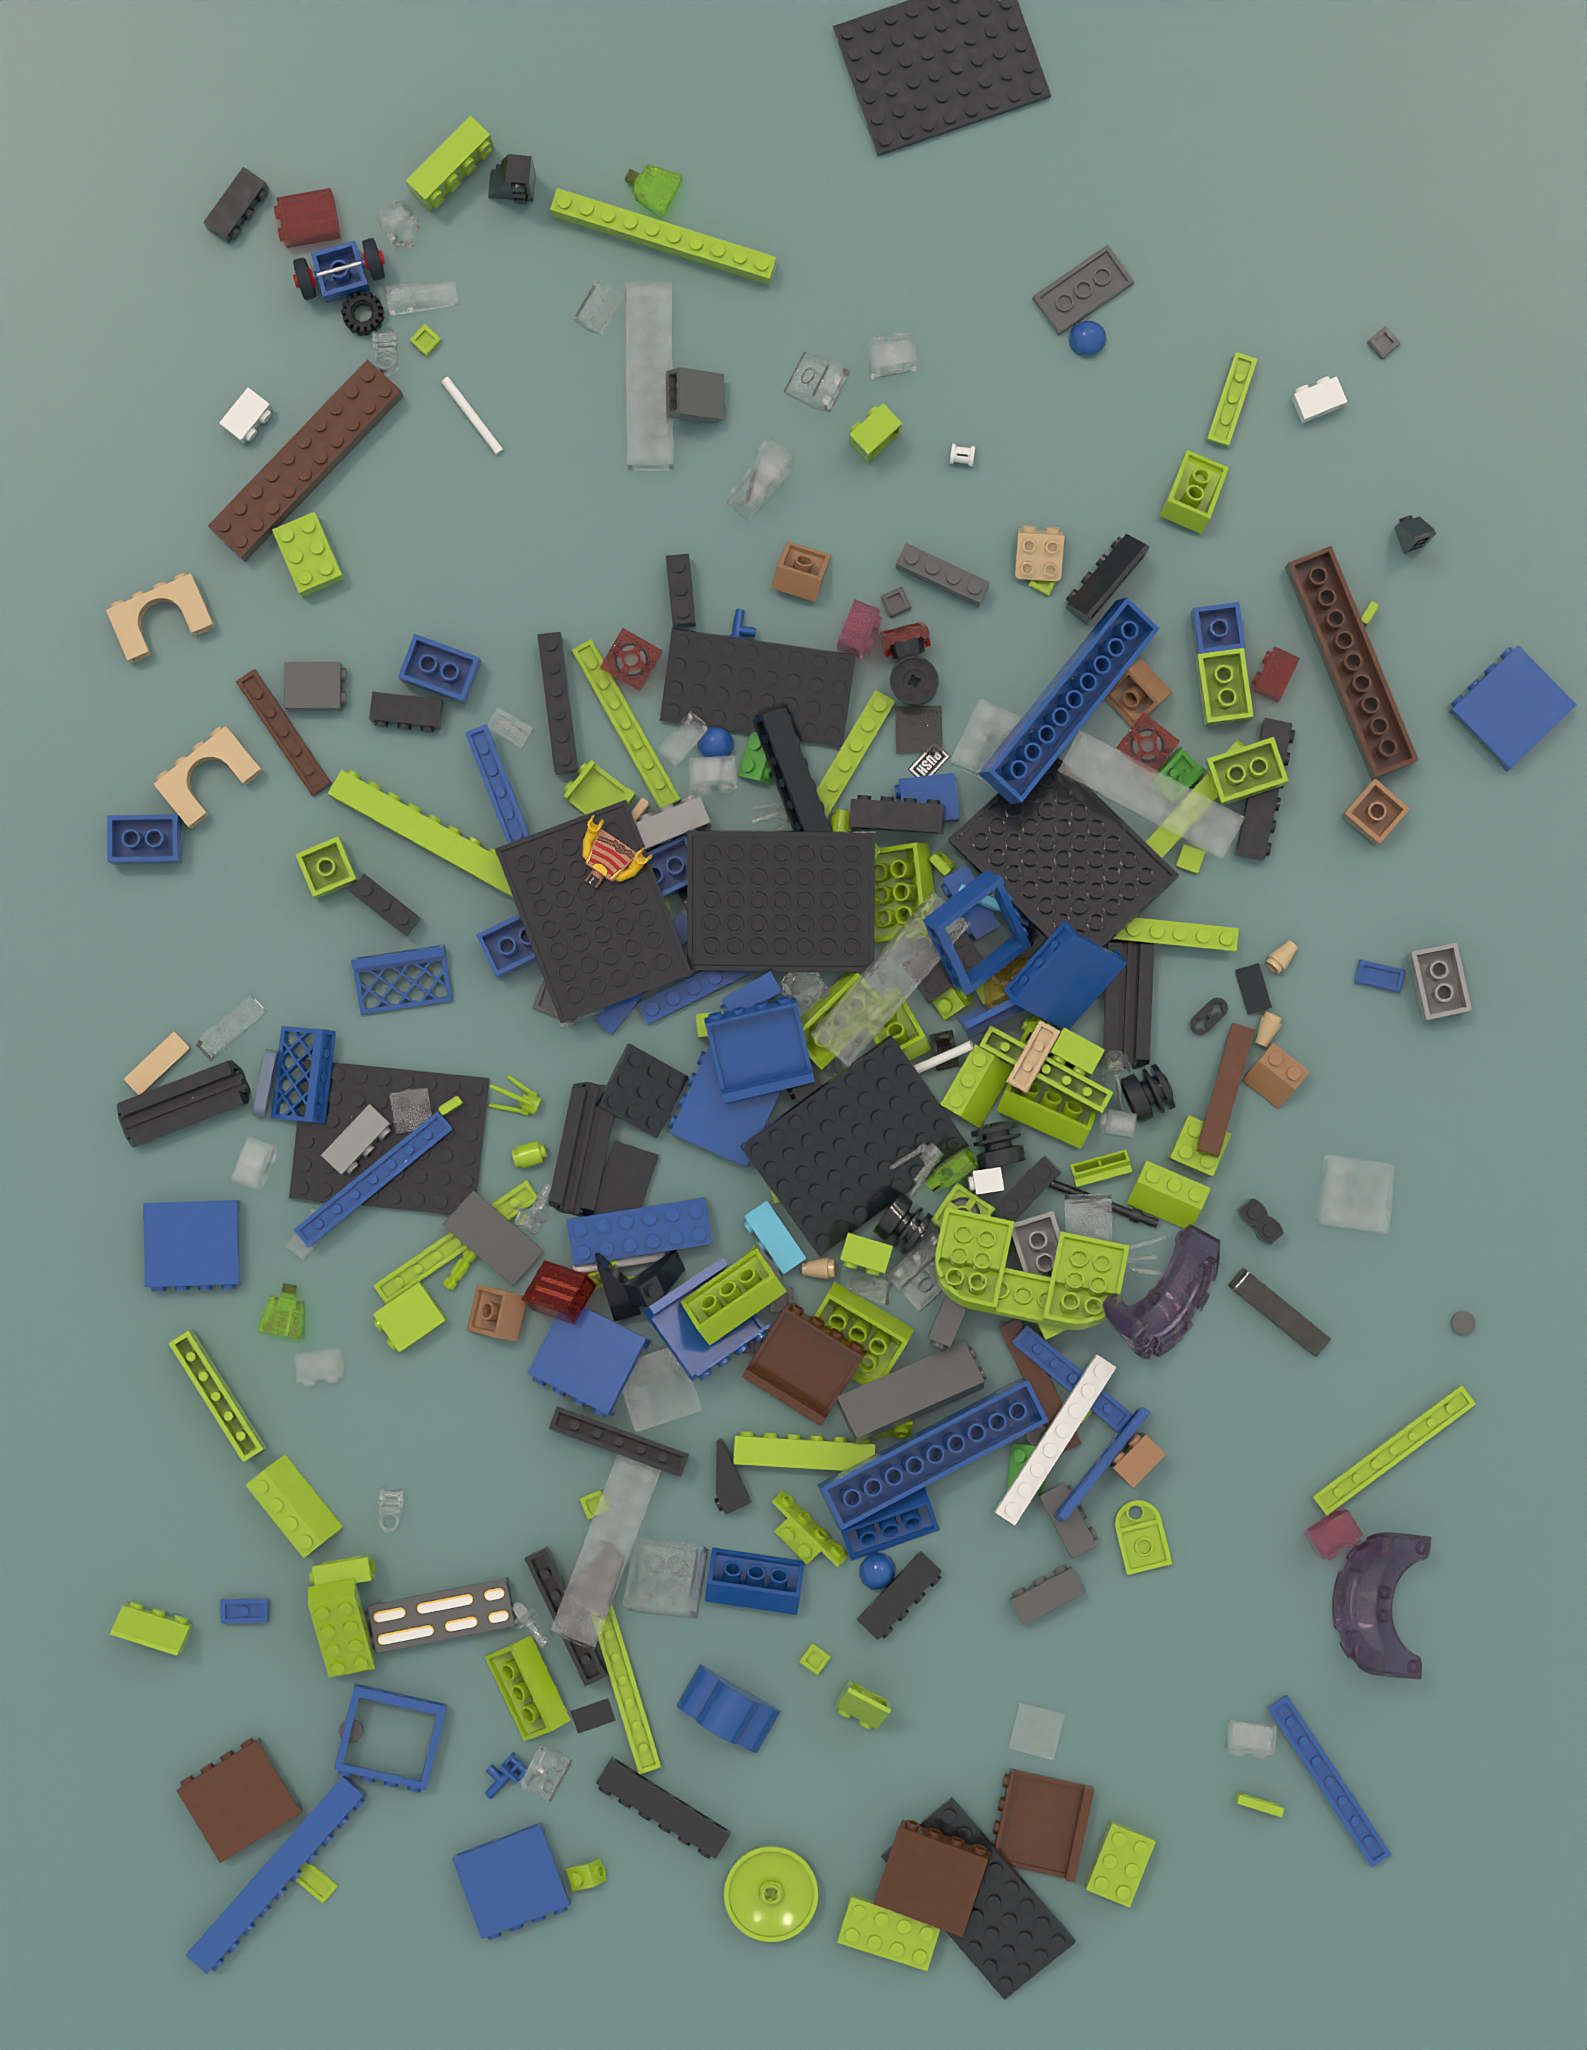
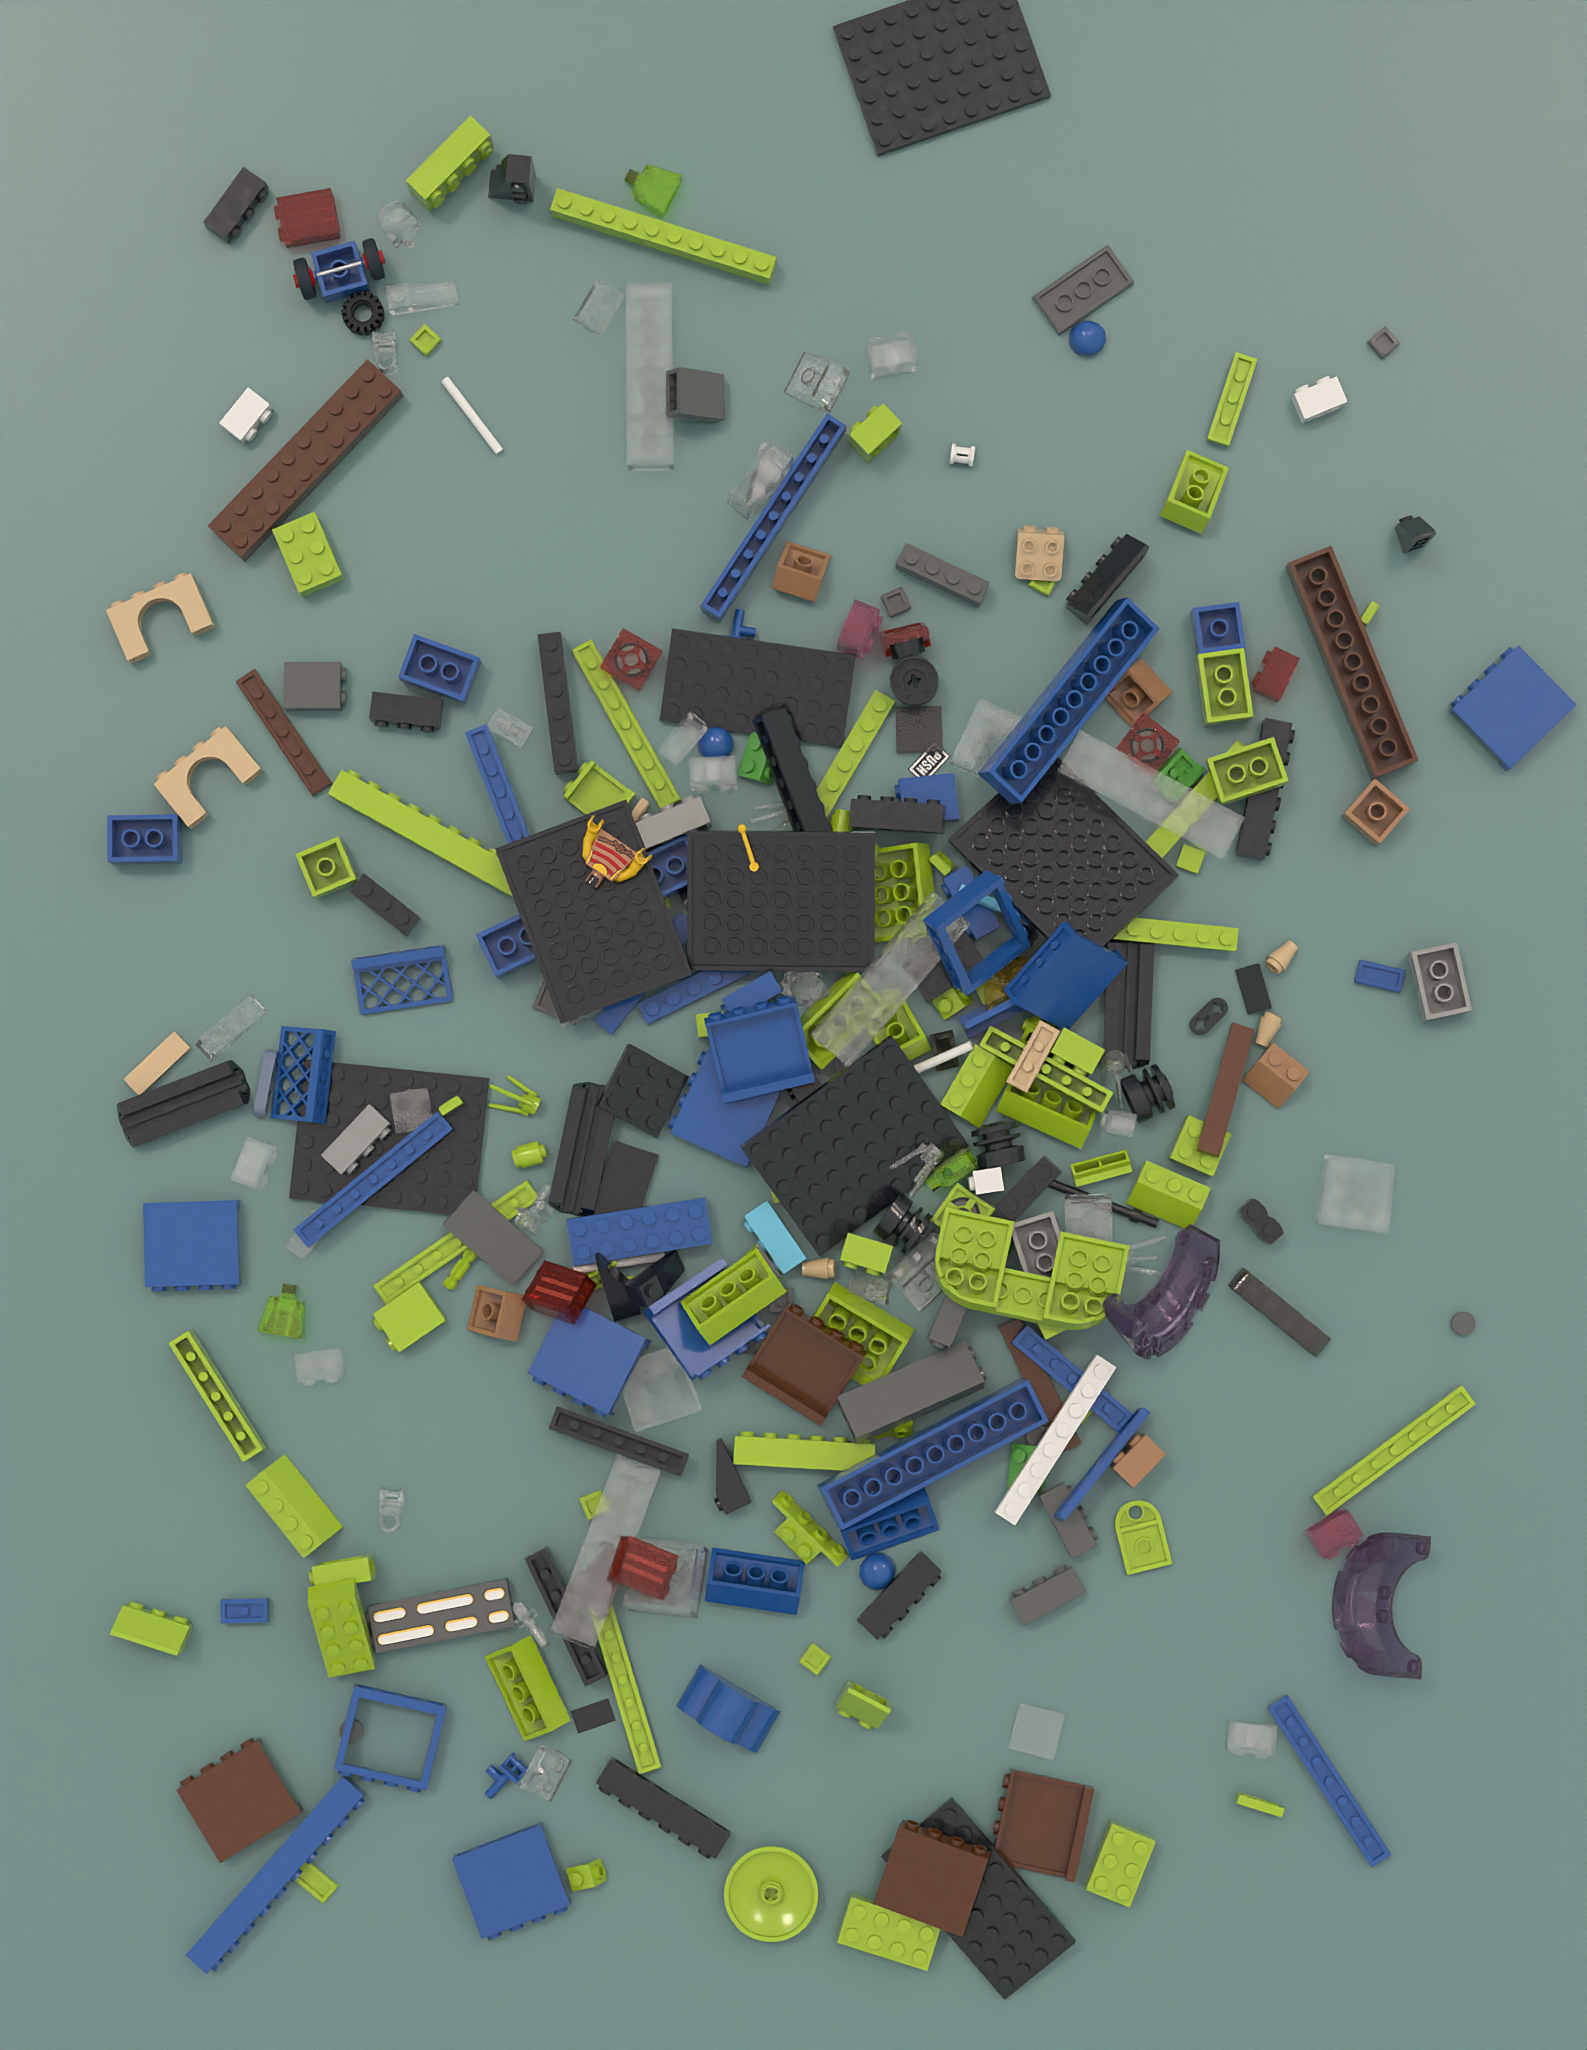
(642, 1568): none -> clear red brick
(681, 591): black brick -> none
(753, 865): none -> yellow hinge
(773, 517): none -> blue brick

